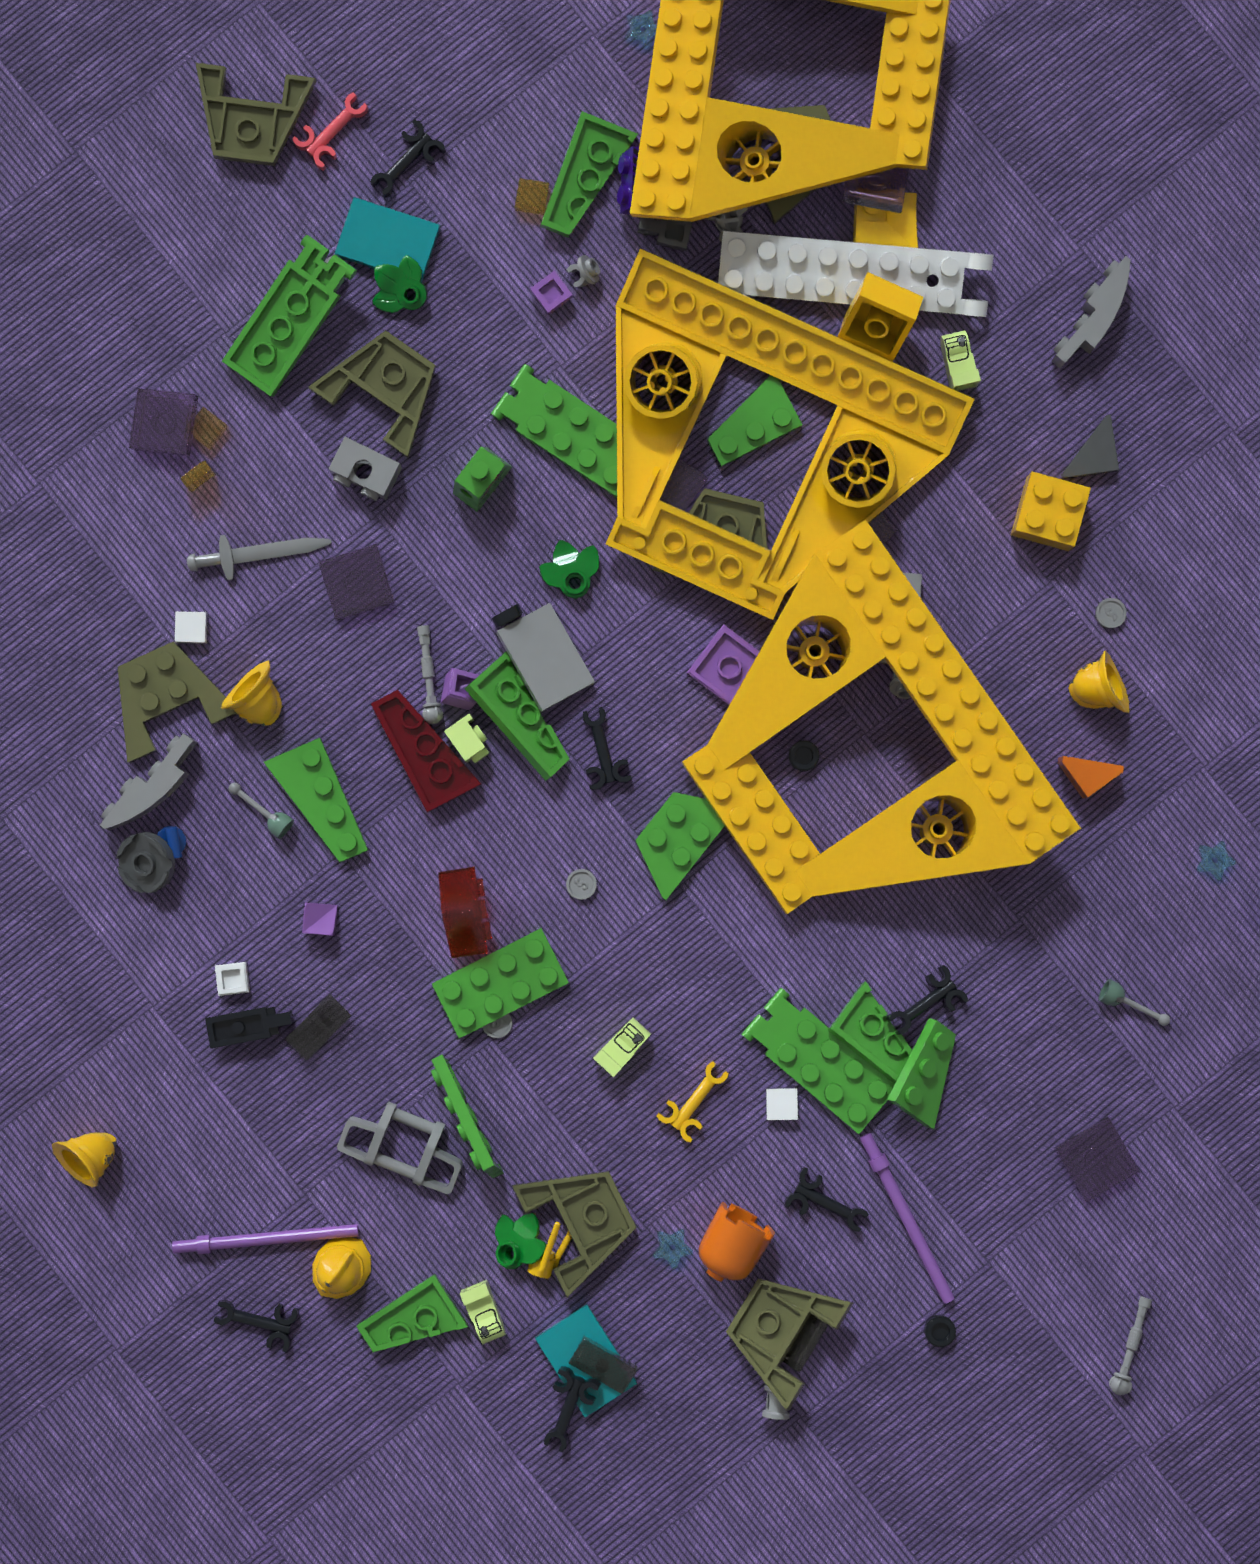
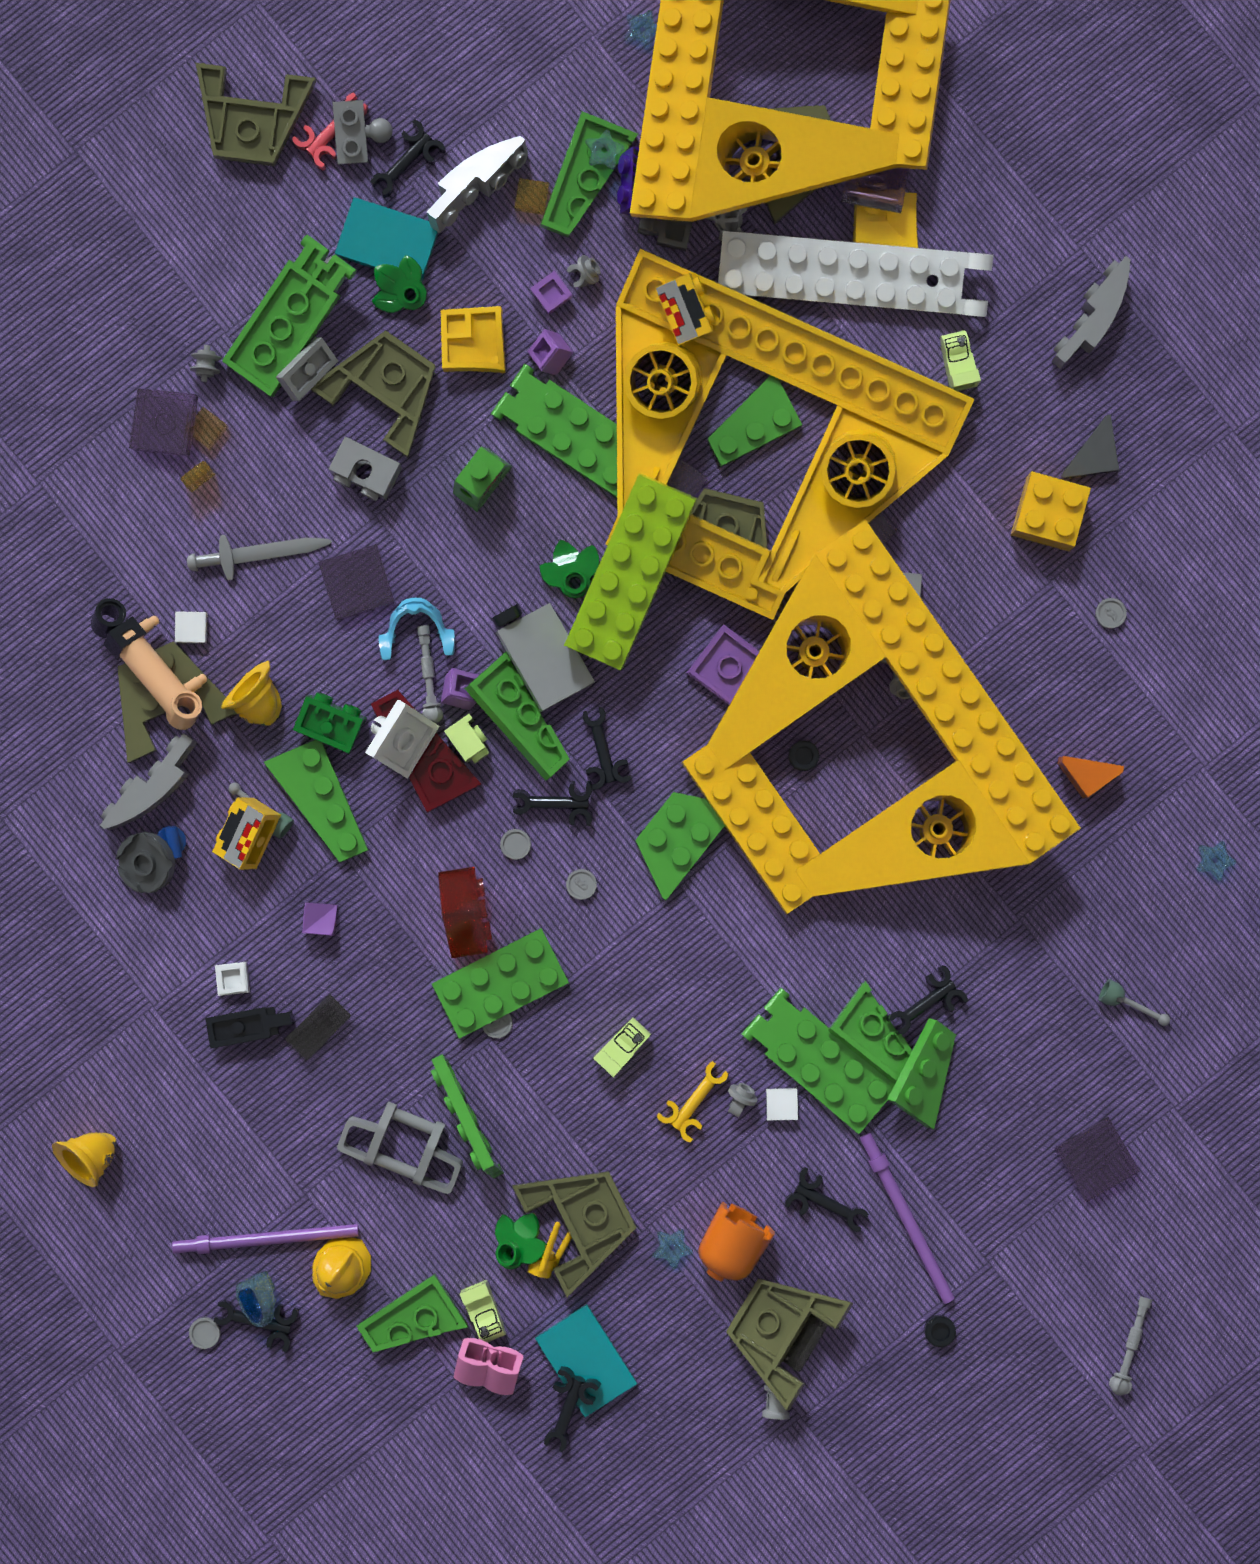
(127, 642): none -> light nougat piece
(204, 1333): none -> light grey piece
(205, 363): none -> light grey wheel
(246, 833): none -> brick
(257, 1298): none -> clear light blue rock
(307, 369): none -> light grey plate
(329, 722): none -> green bracket
(352, 131): none -> light grey plate
(401, 738): none -> white tile
(414, 606): none -> medium azure helmet
(473, 339): none -> yellow plate
(481, 172): none -> slope
(488, 1366): none -> bright pink brick
(515, 844): none -> light grey piece
(550, 352): none -> medium lavender slope
(577, 802): none -> black bar
(599, 157): none -> clear light blue plate
(603, 1364): clear smoke slope -> none
(630, 571): none -> lime brick
(685, 308): none -> brick
(742, 1096): none -> light grey plate
(880, 316): yellow brick -> none
(1099, 686): yellow piece -> none

